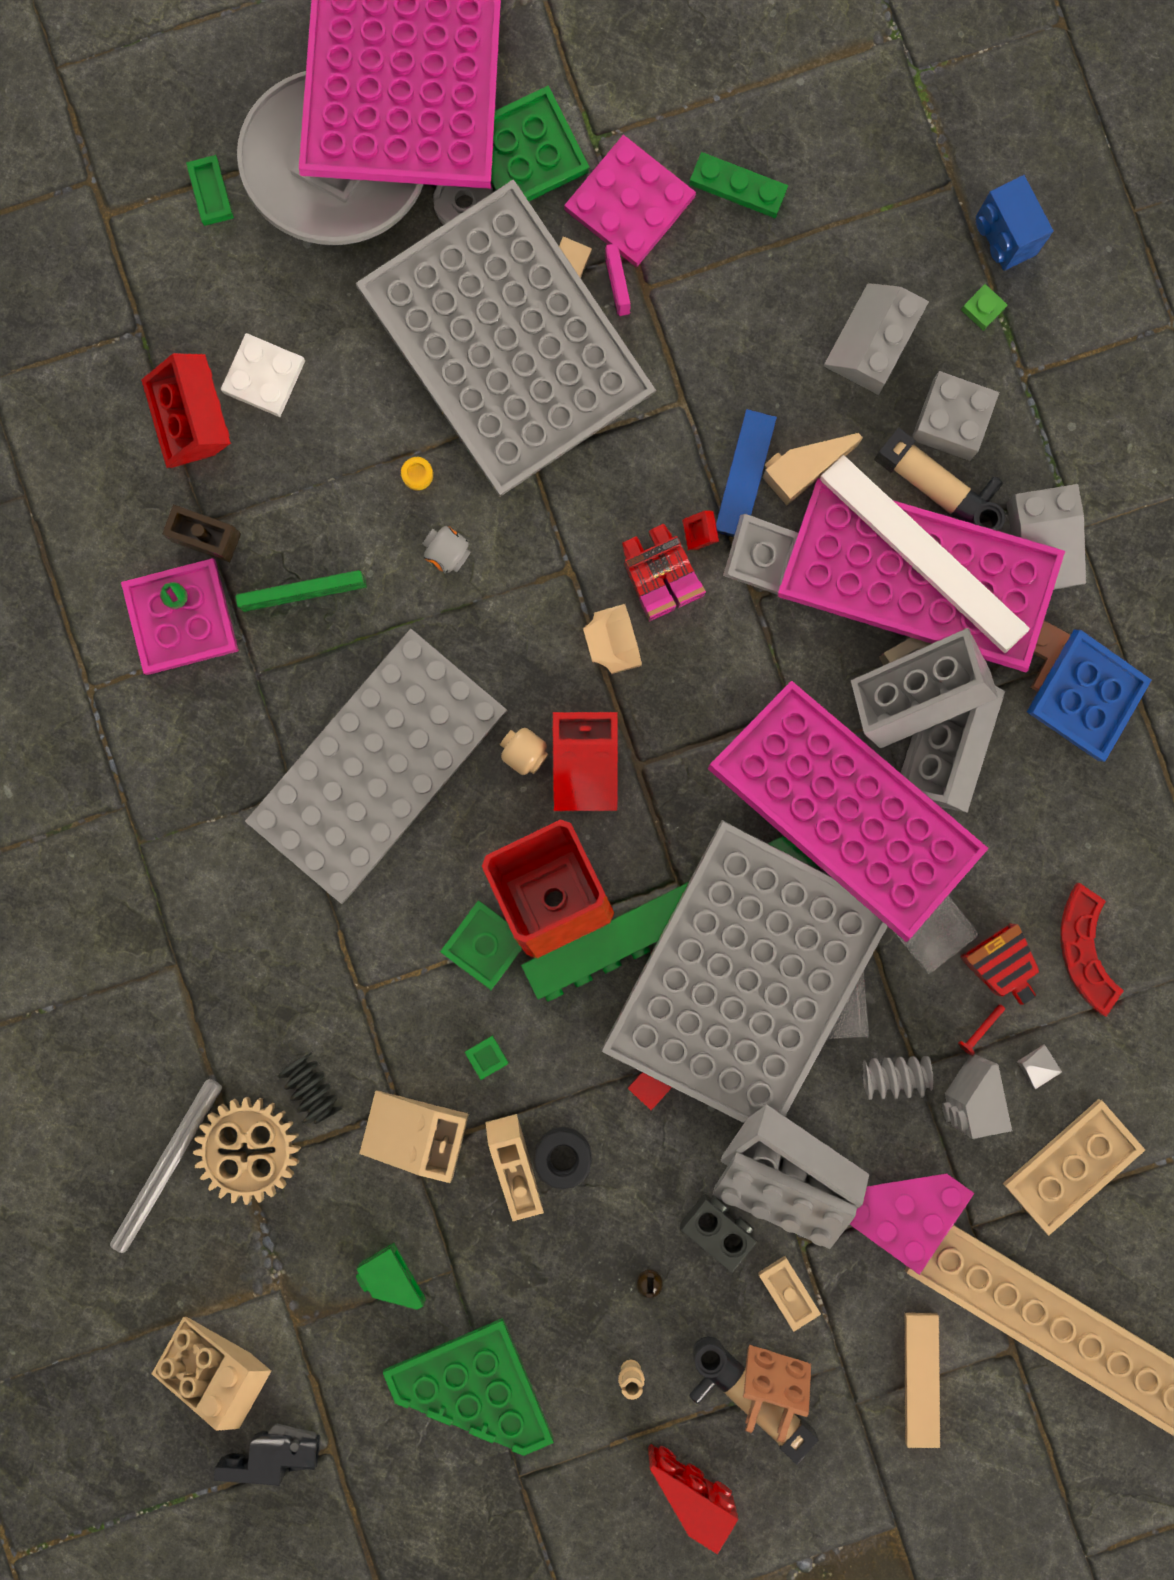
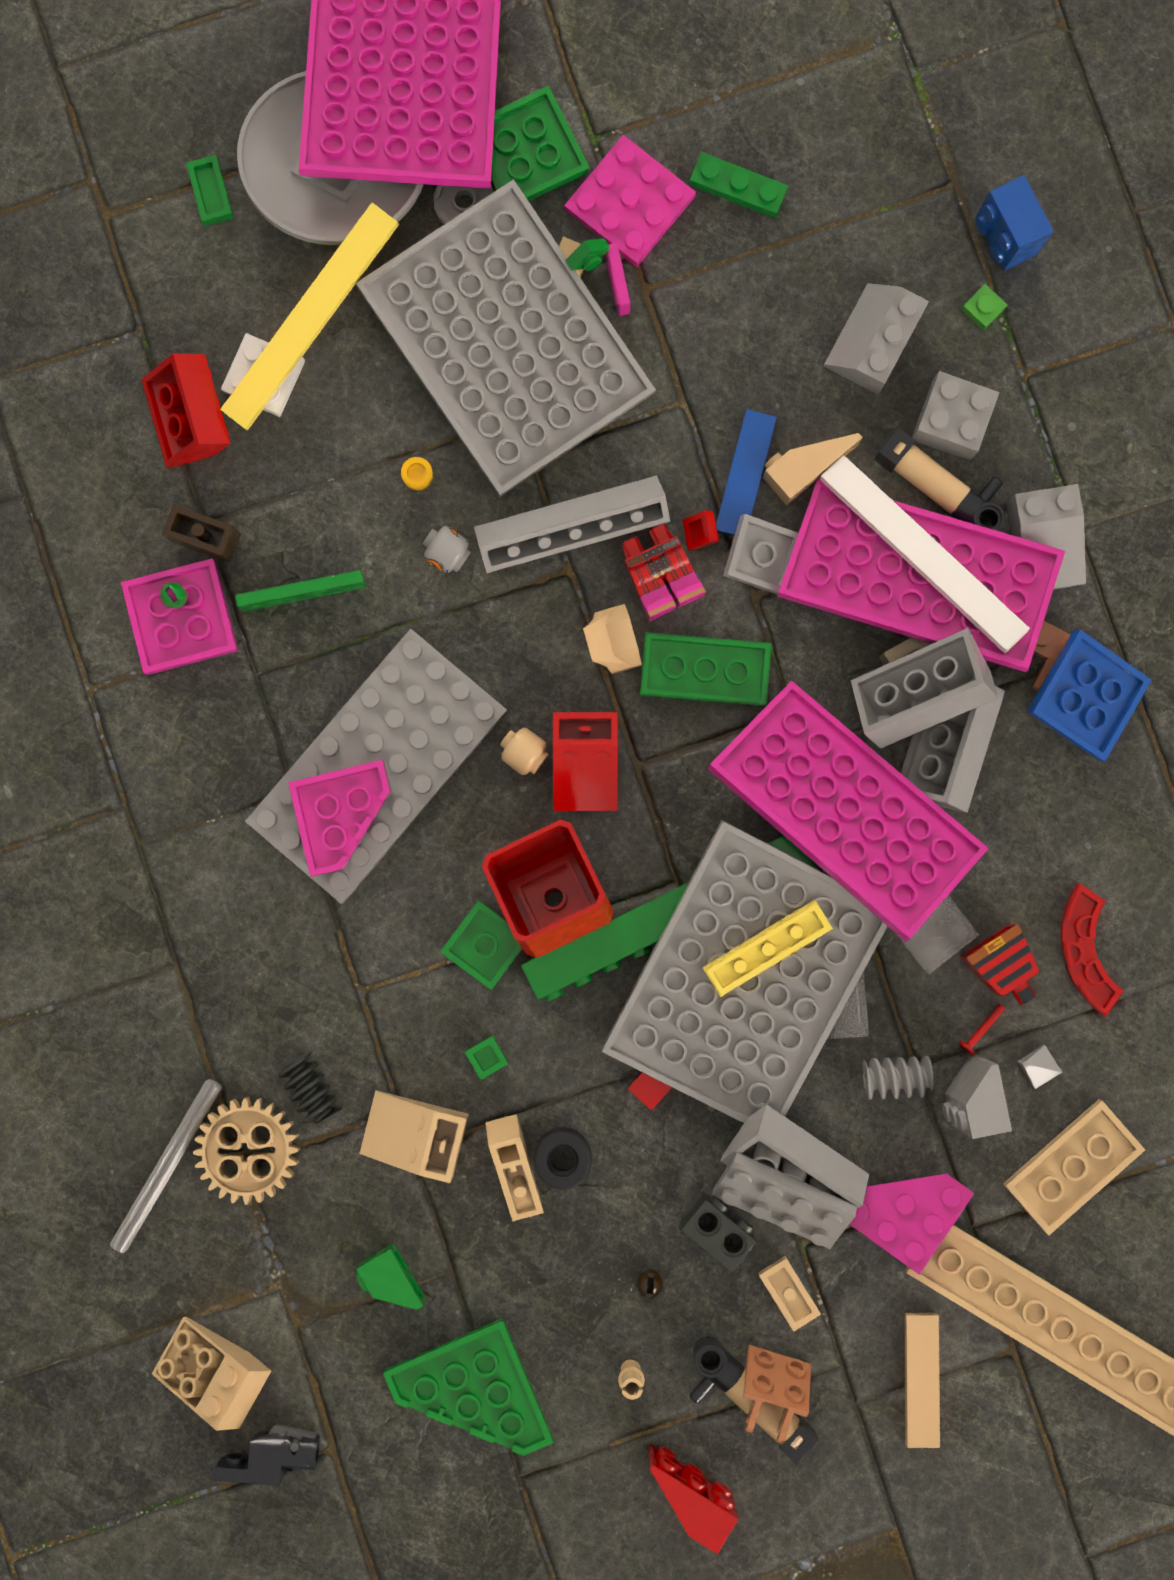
(310, 316): none -> light yellow tile
(337, 812): none -> dark pink plate
(572, 524): none -> light grey brick
(588, 255): none -> green plate
(705, 669): none -> green tile
(767, 948): none -> light yellow tile

